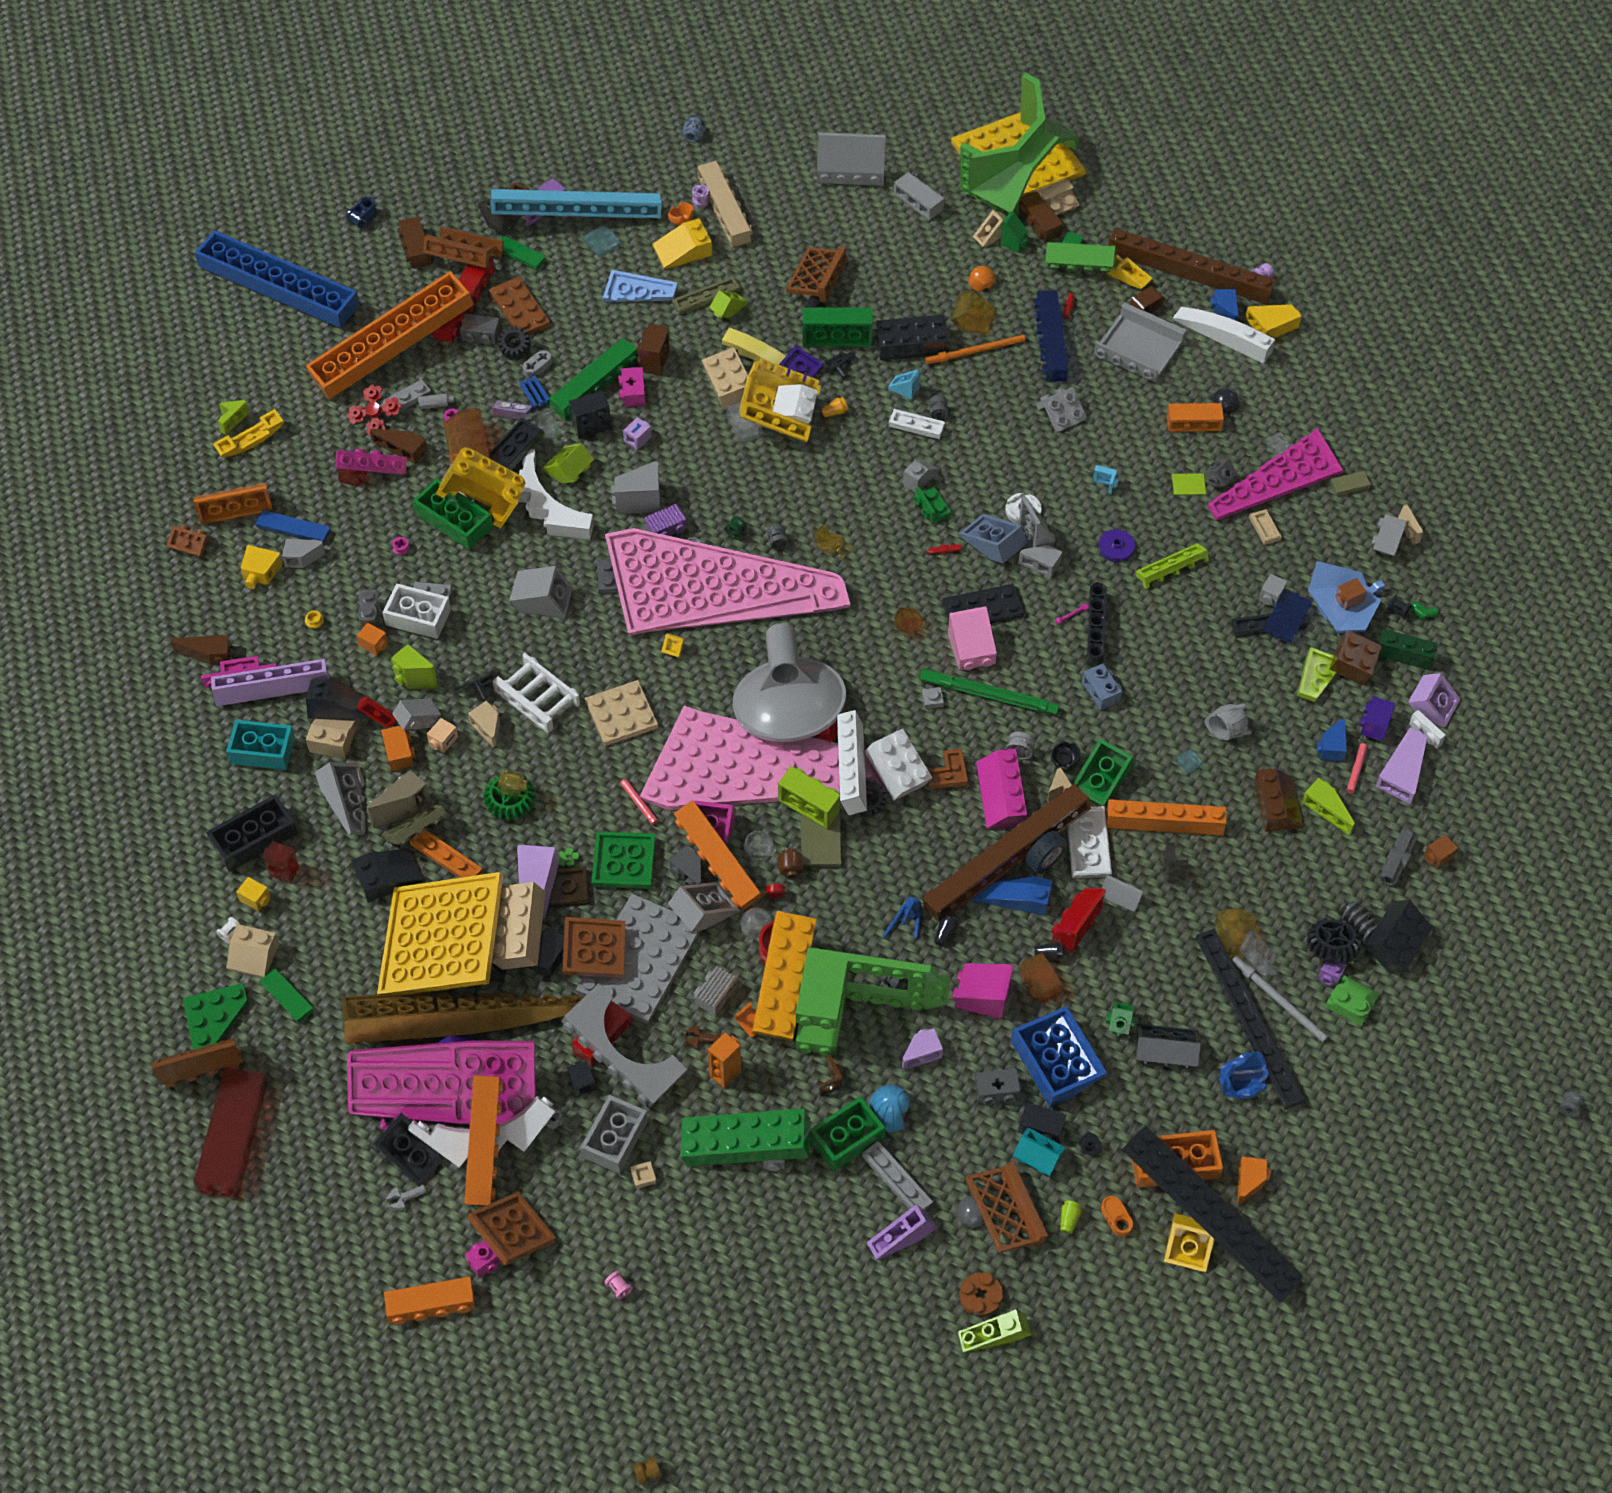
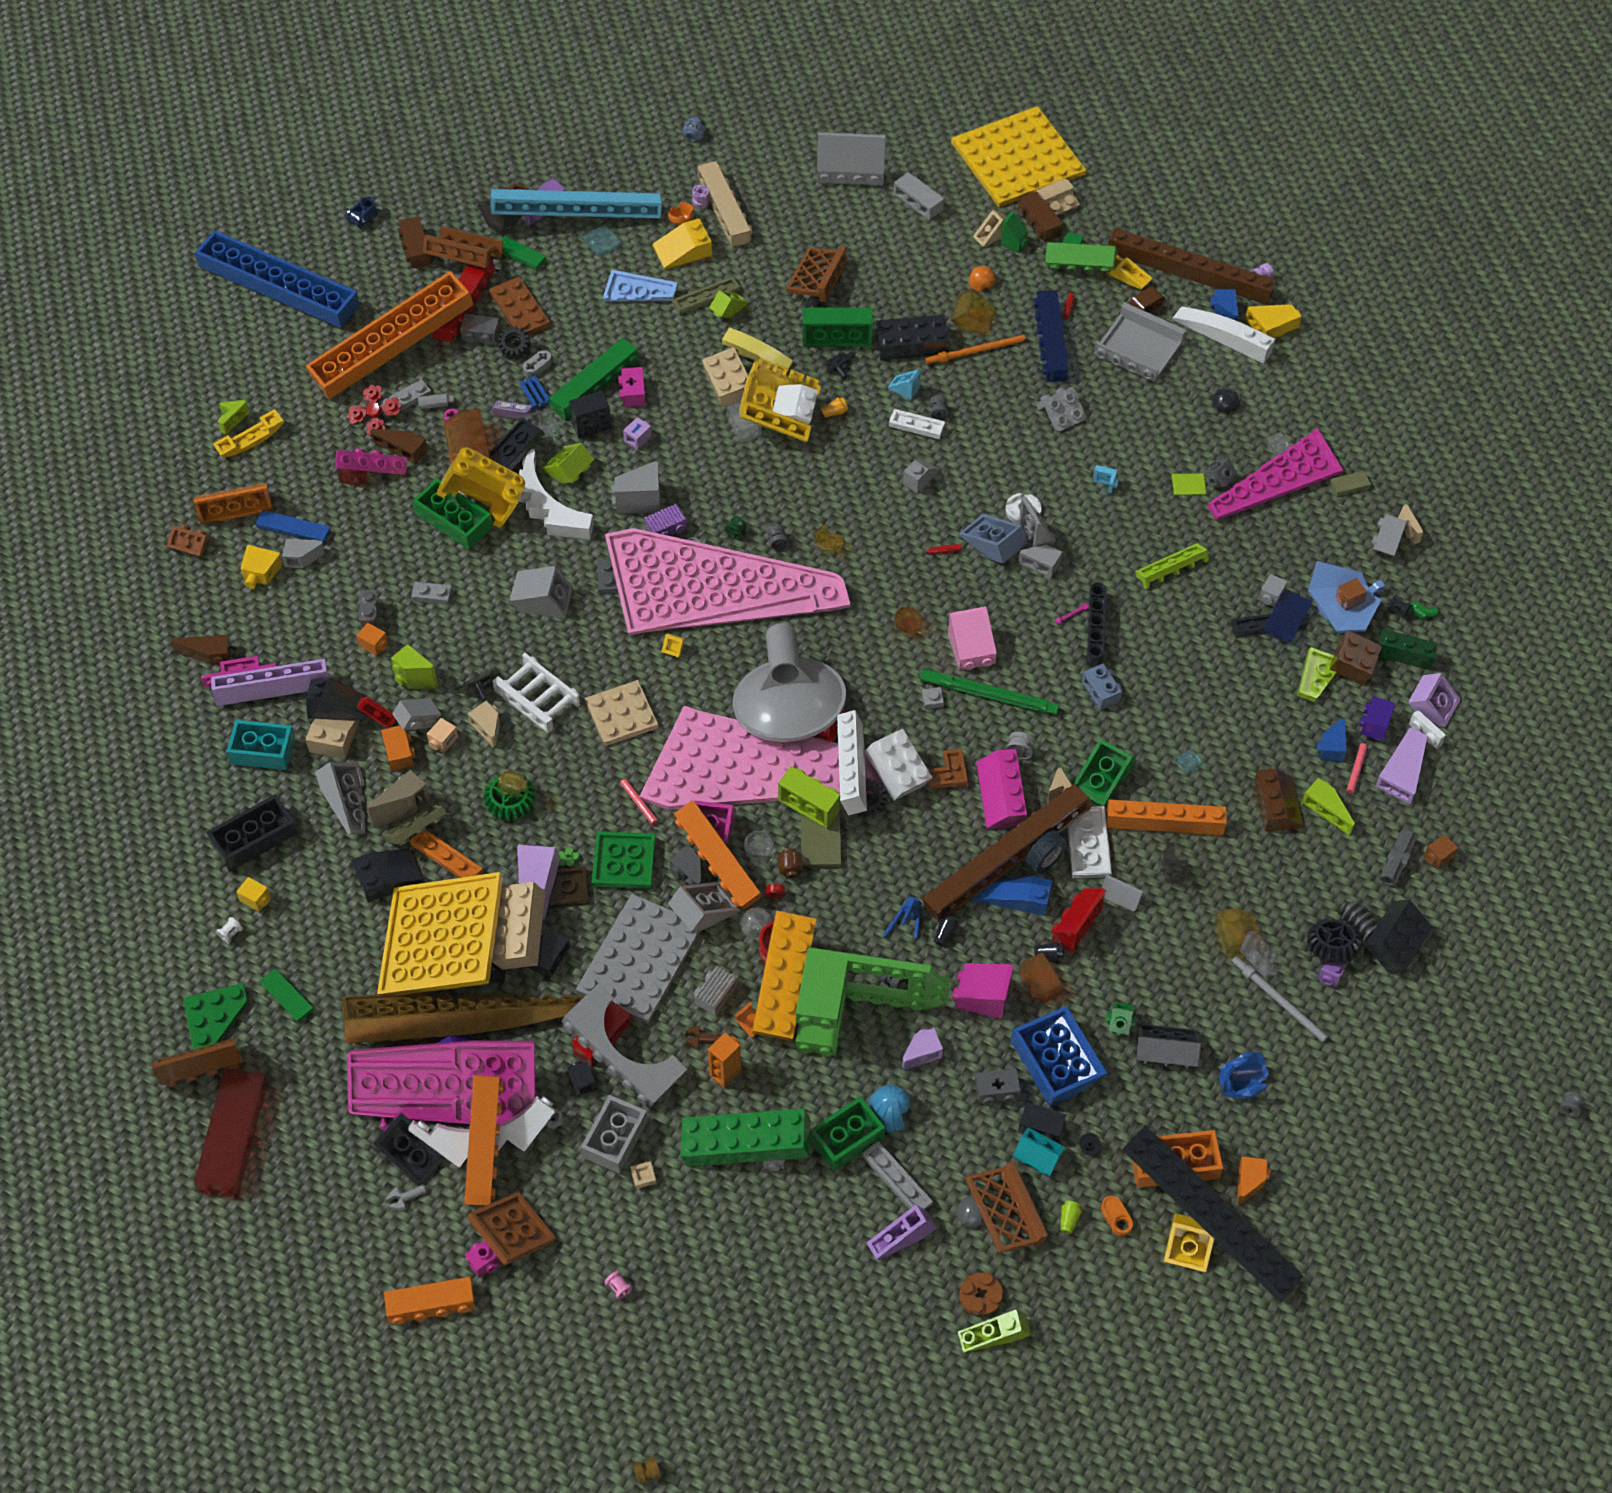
(251, 951): tan slope -> none
(281, 862): clear red brick -> none
(314, 619): yellow plate -> none
(397, 543): dark pink bush -> none
(416, 611): white brick -> none
(593, 947): dark orange plate -> none
(654, 349): reddish brown brick -> none
(802, 362): dark purple tile -> none
(836, 1072): reddish brown bracket -> none
(932, 504): green bracket -> none
(1000, 601): black plate -> none
(1003, 173): bright green panel -> none
(1065, 755): black hair -> none
(1113, 552): dark purple plate -> none
(1195, 417): orange brick -> none
(1228, 722): light grey helmet -> none
(1249, 1018): black plate -> none
(1265, 527): tan tile -> none
(1352, 1000): bright green slope -> none

